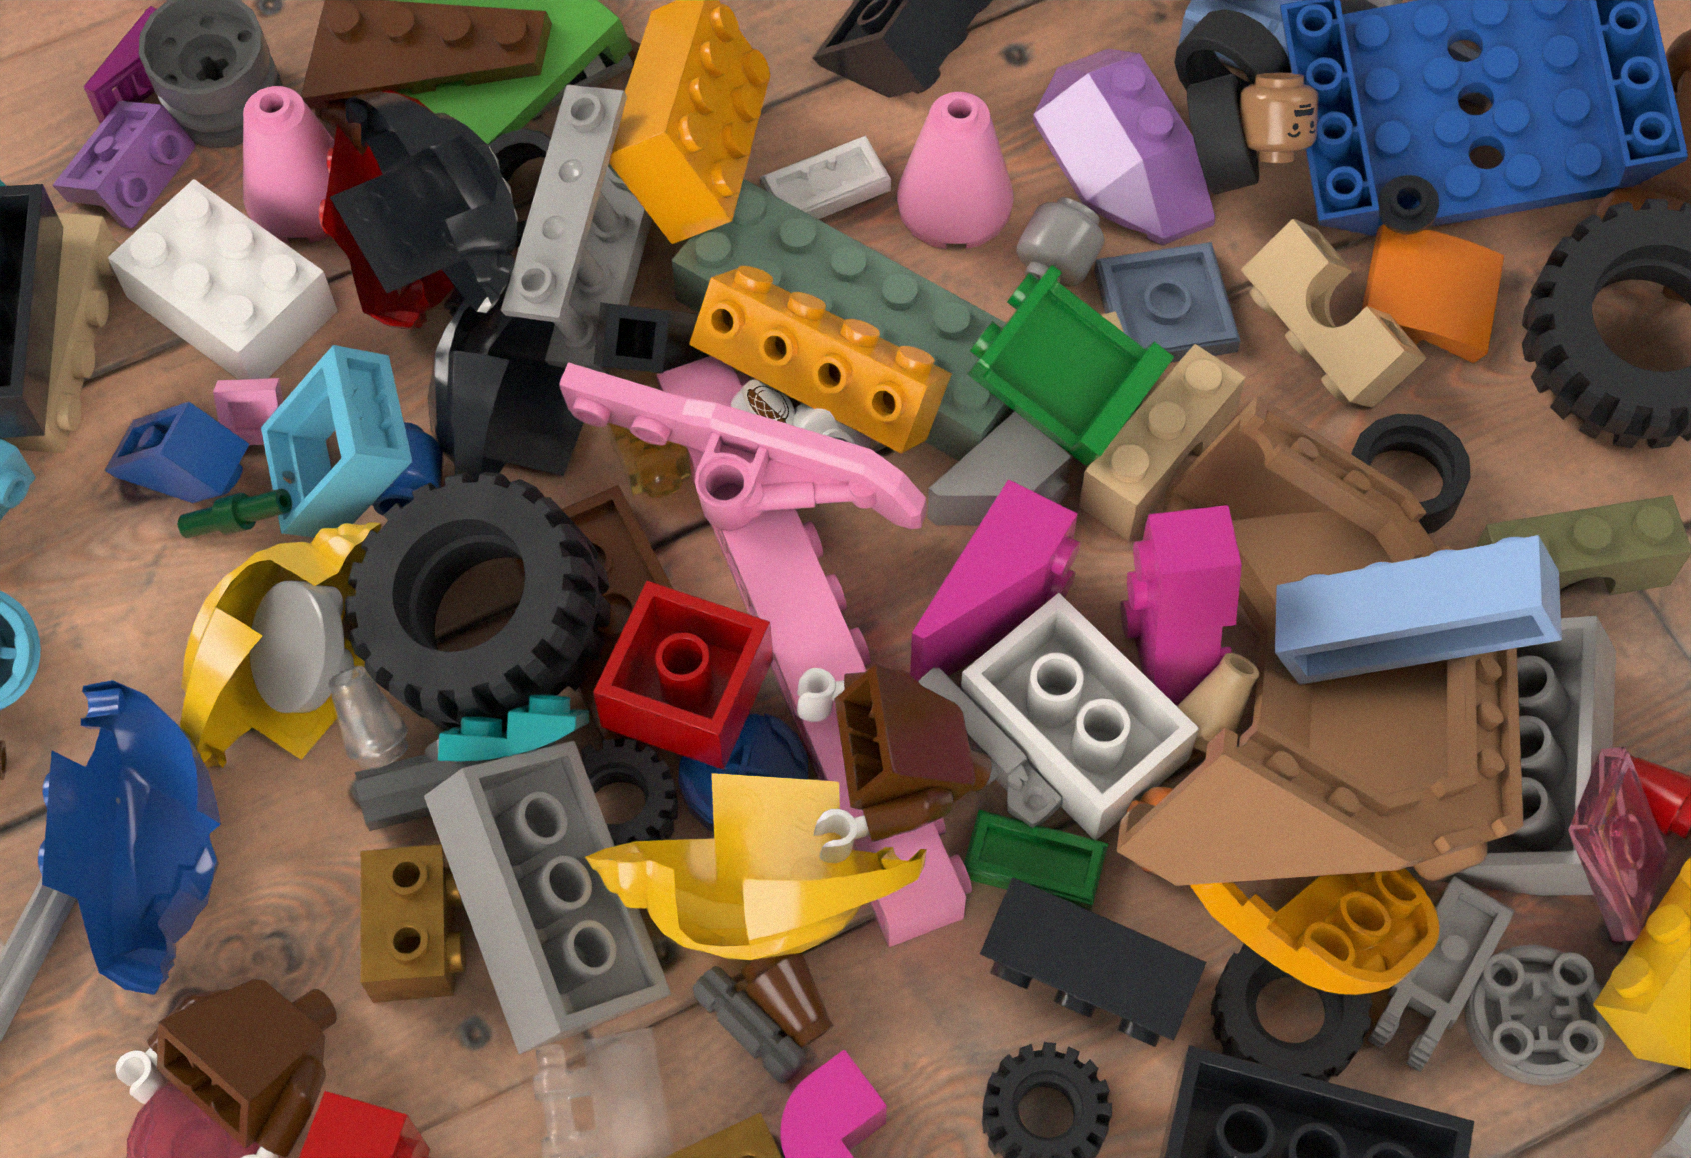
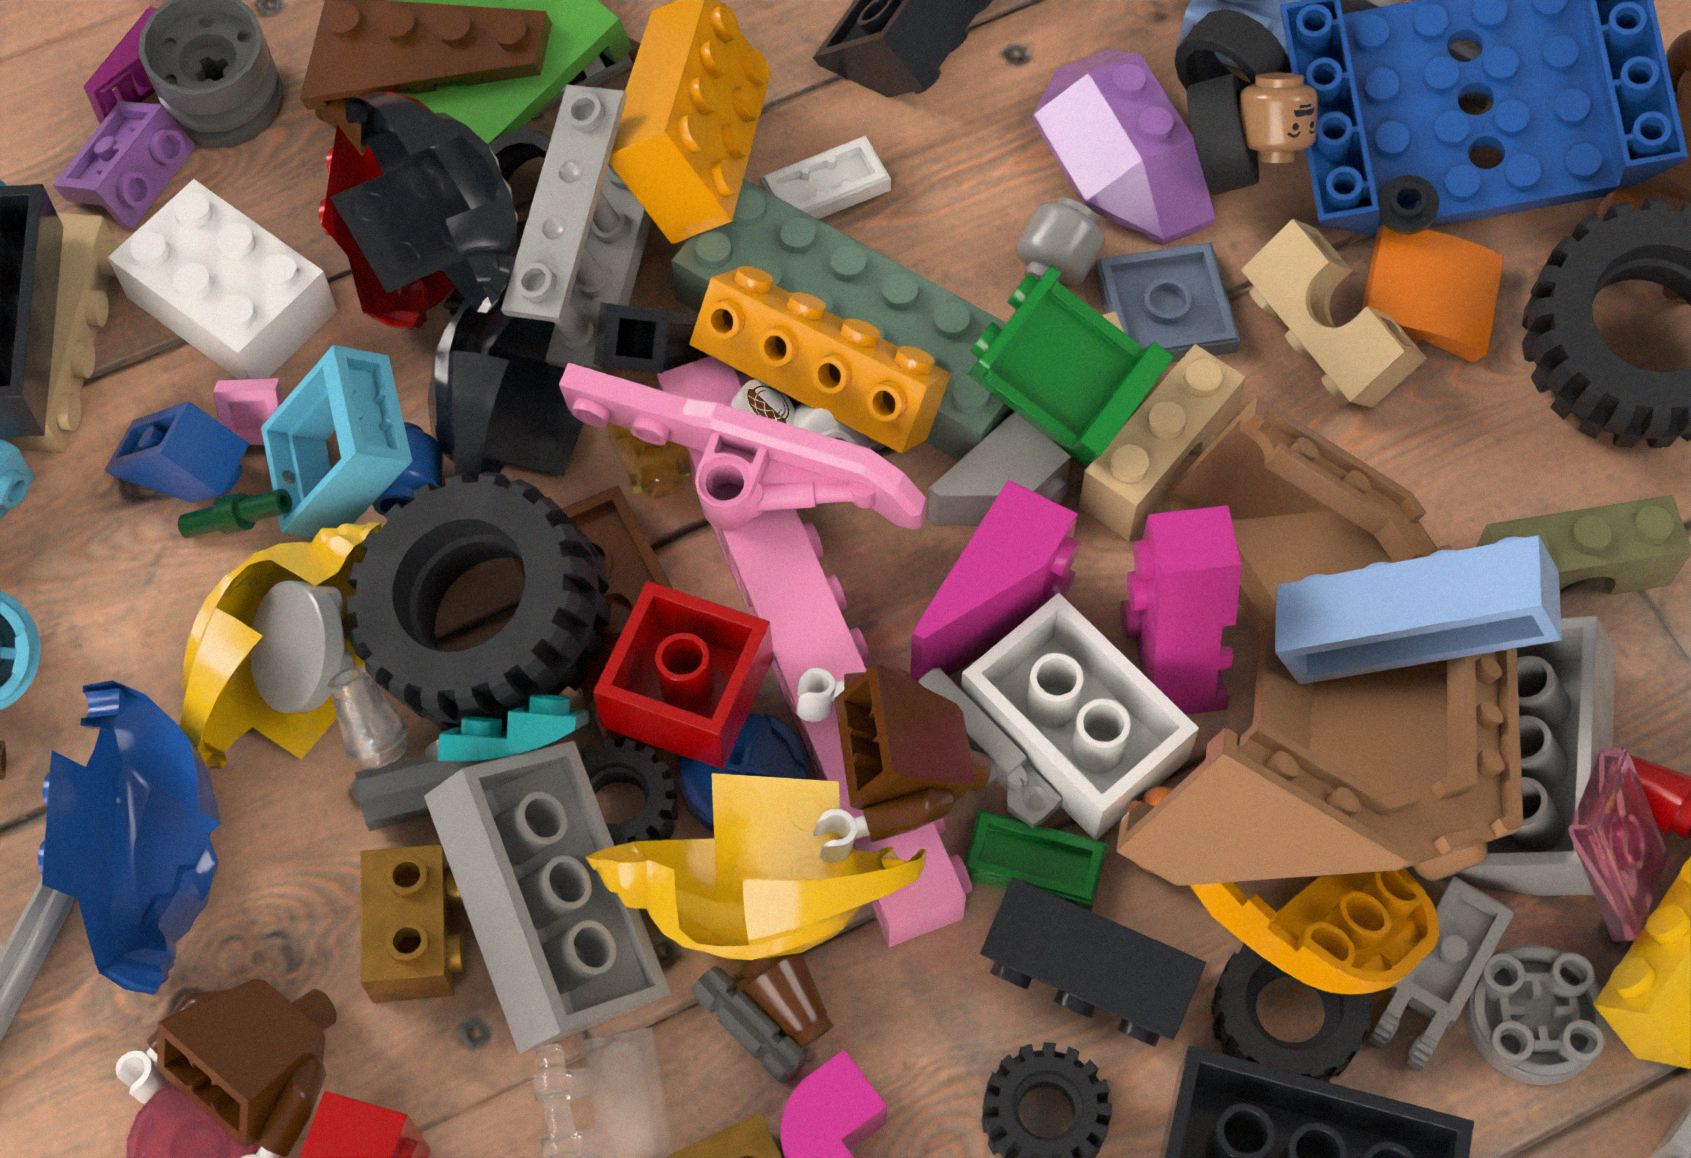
(284, 164): bright pink cone -> none
(956, 176): bright pink cone -> none
(1220, 698): tan cone -> none
(1434, 443): black tyre -> none

